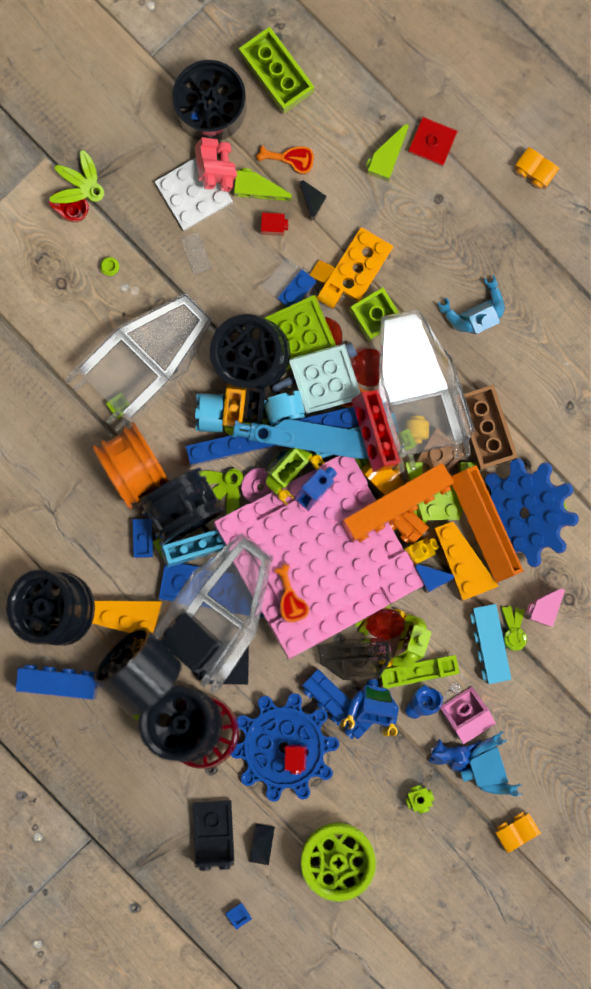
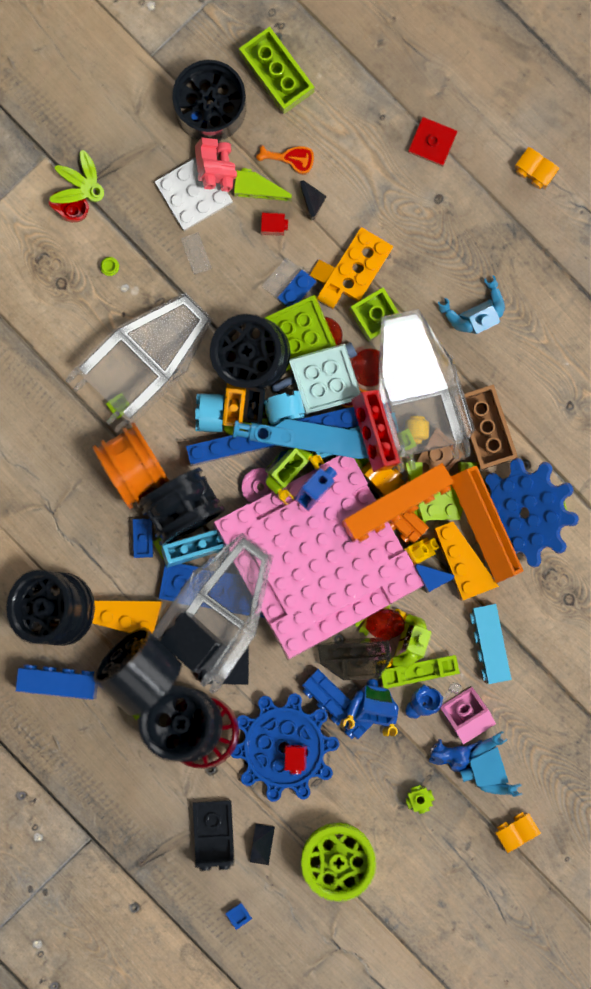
(226, 485): lime plant -> none
(291, 607): orange piece -> none
(385, 157): lime slope -> none
(515, 637): lime piece -> none
(545, 608): bright pink slope -> none

